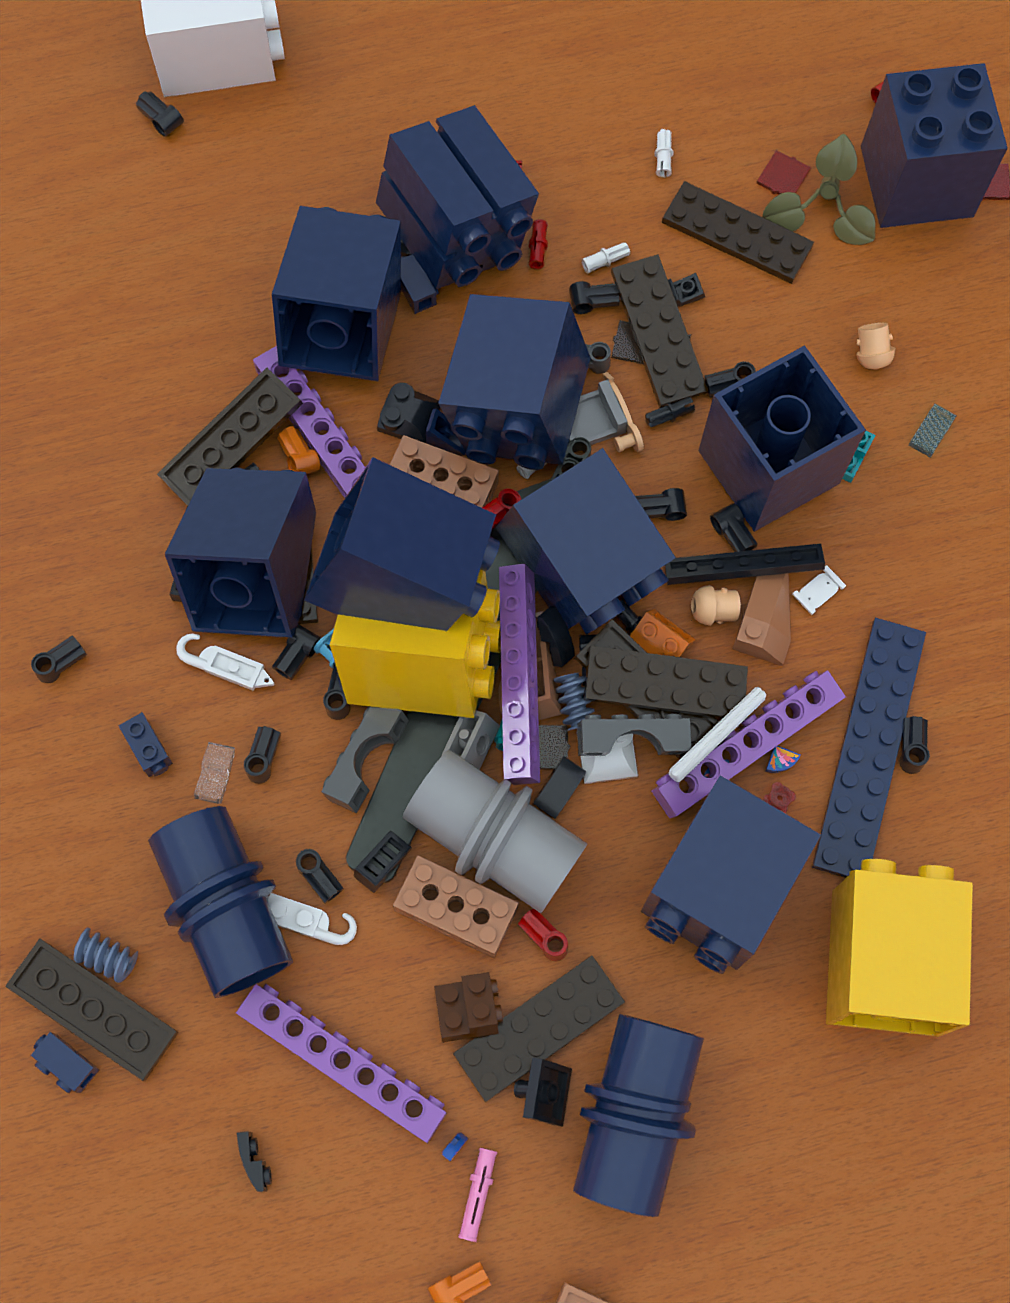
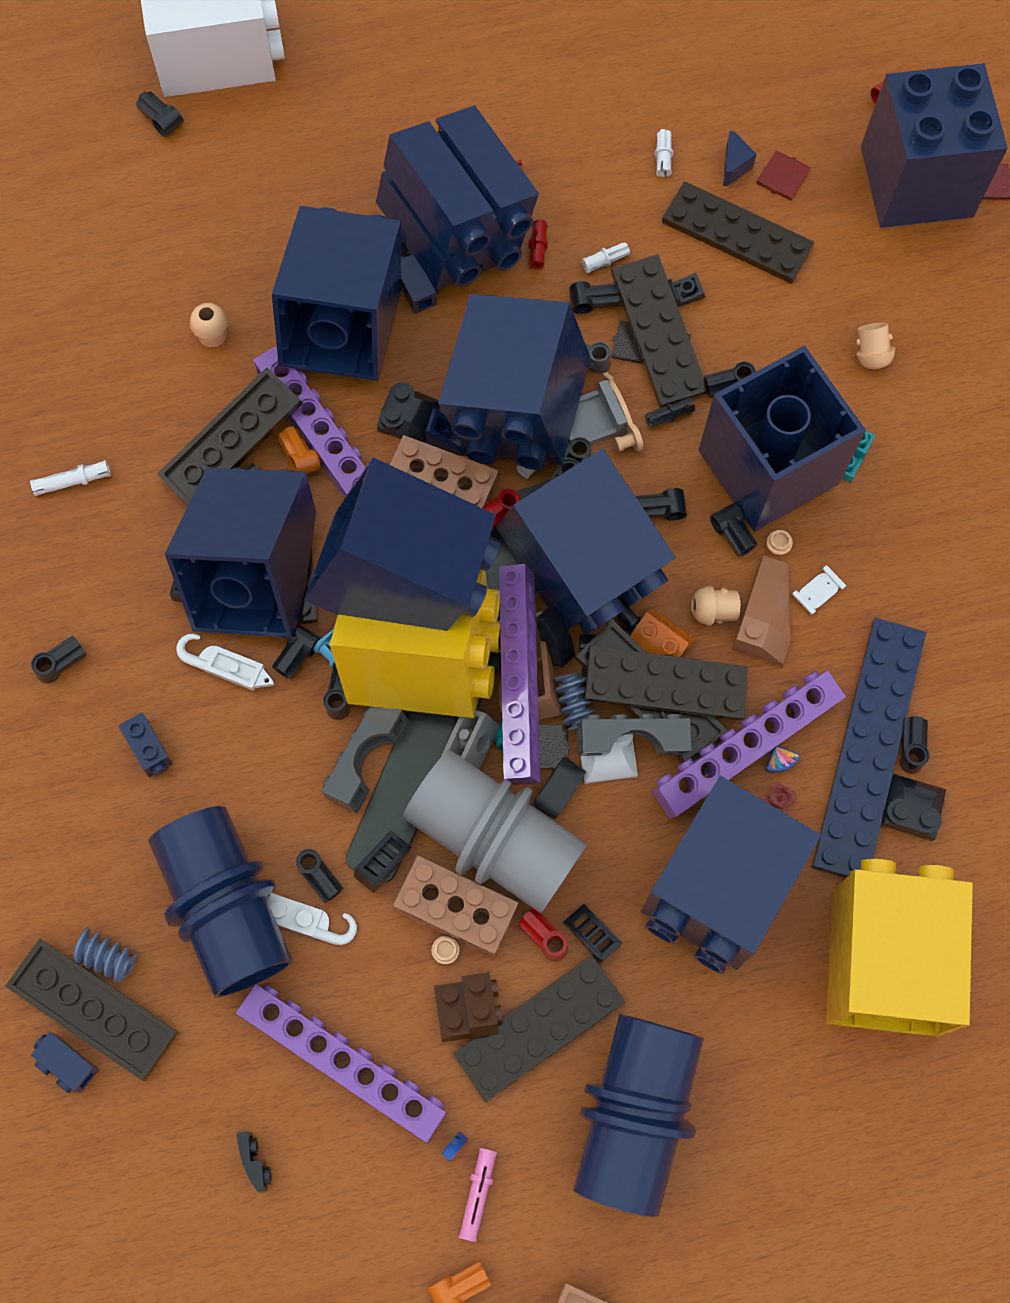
(82, 474): none -> white pin
(209, 324): none -> light nougat piece
(215, 773): clear slope -> none
(262, 753): black piece -> none
(445, 950): none -> light nougat plate
(545, 1092): black tile -> none
(601, 955): none -> black slope
(717, 734): white axle -> none
(738, 158): none -> dark blue slope
(745, 564): black plate -> none
(779, 542): none -> light nougat plate
(836, 163): olive plant -> none
(913, 807): none -> black slope
(932, 430): clear light blue tile -> none

